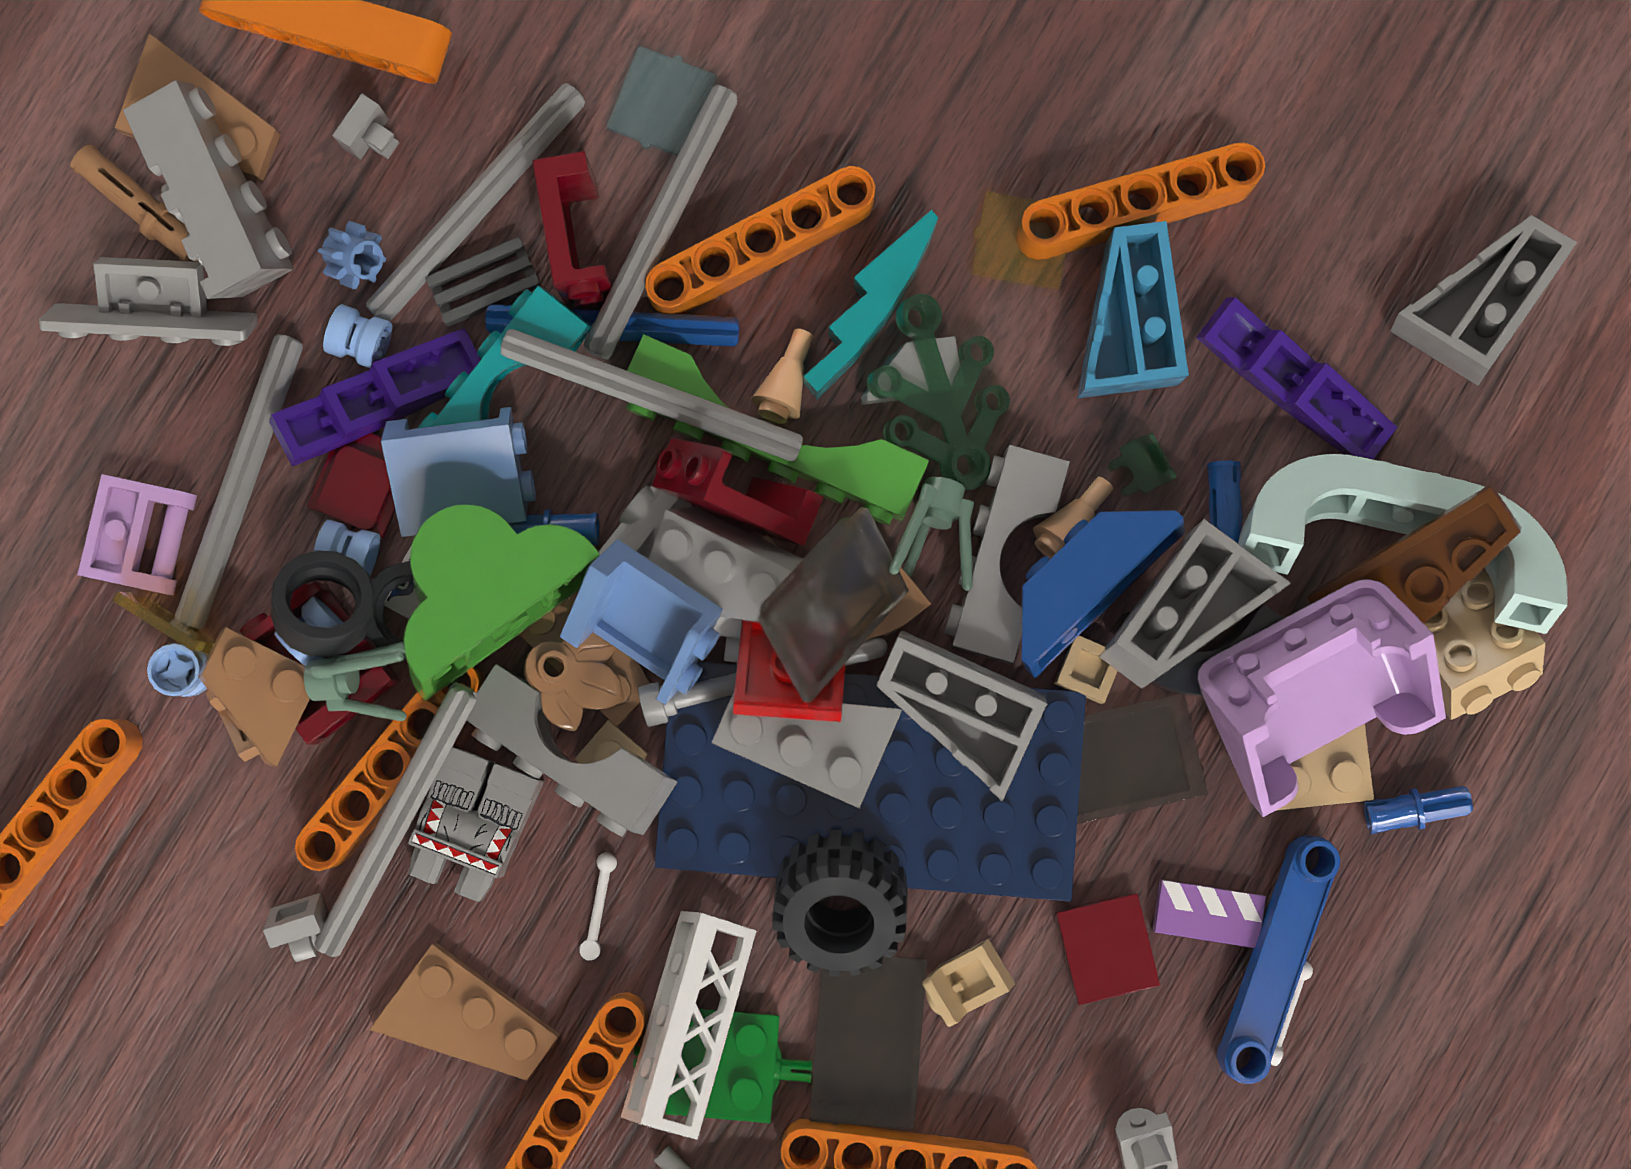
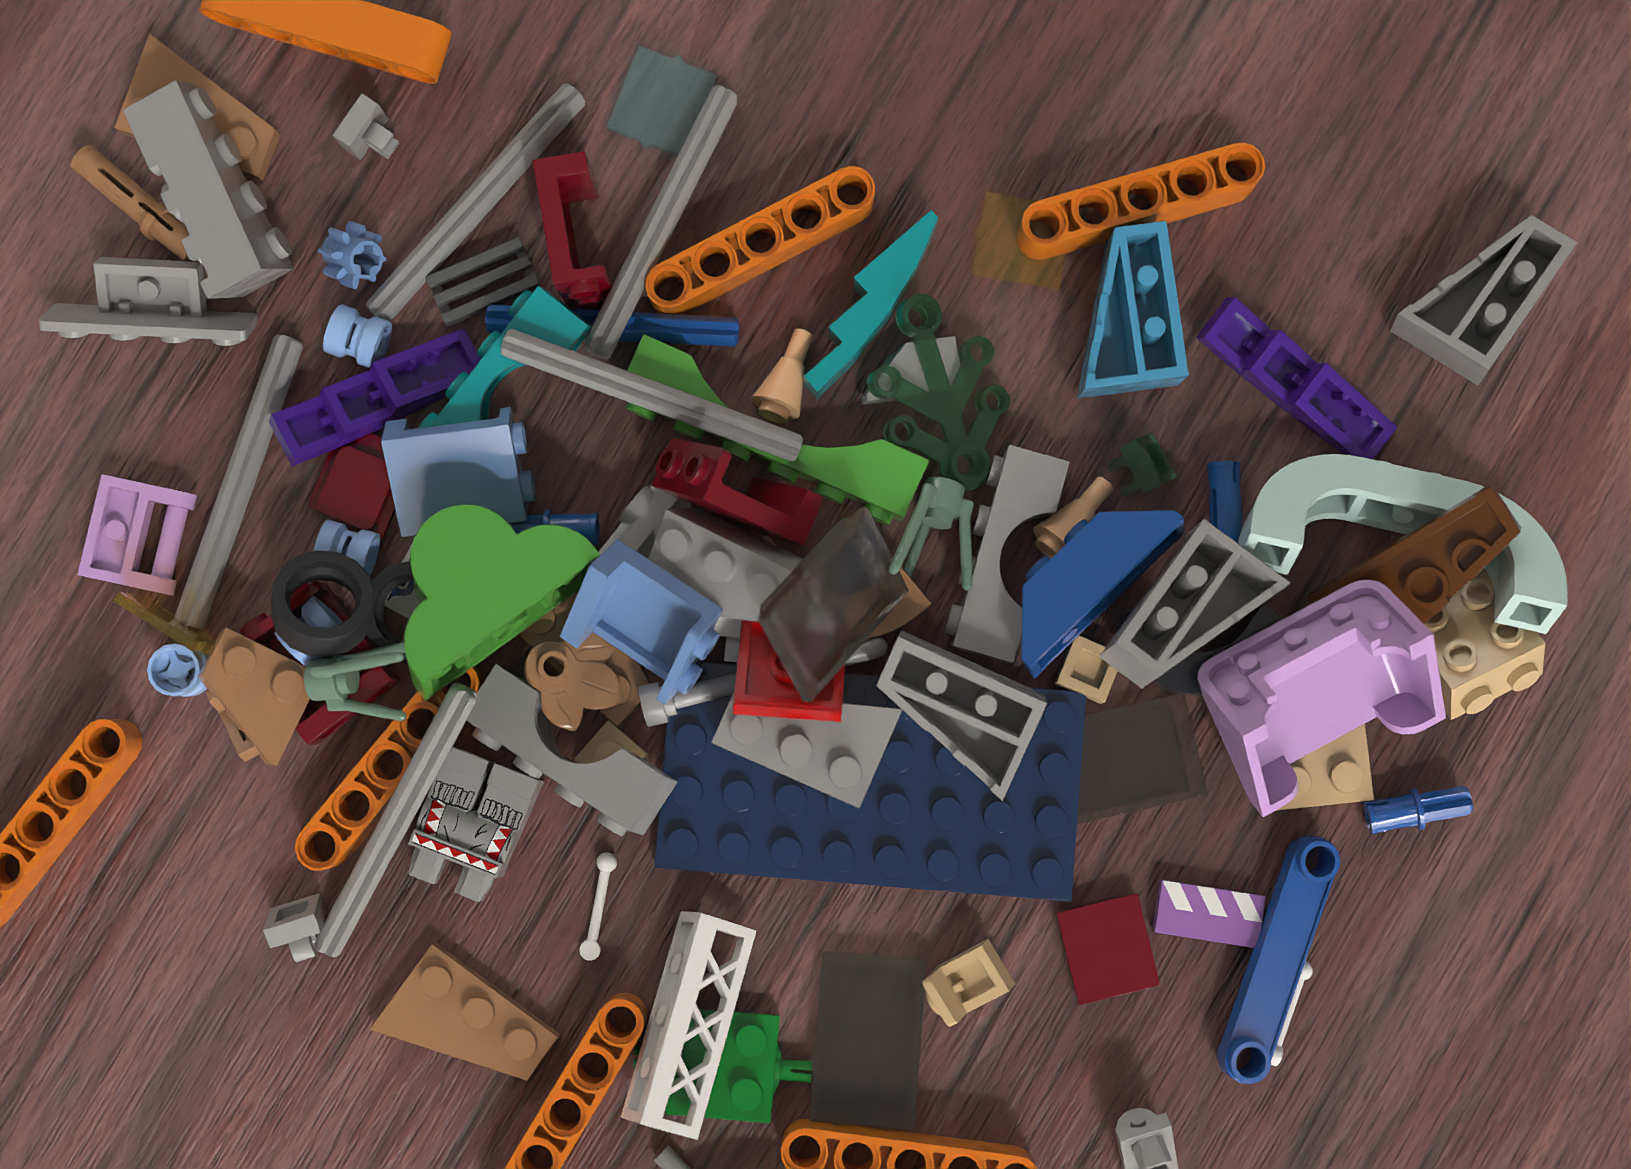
(835, 937): black tyre -> none

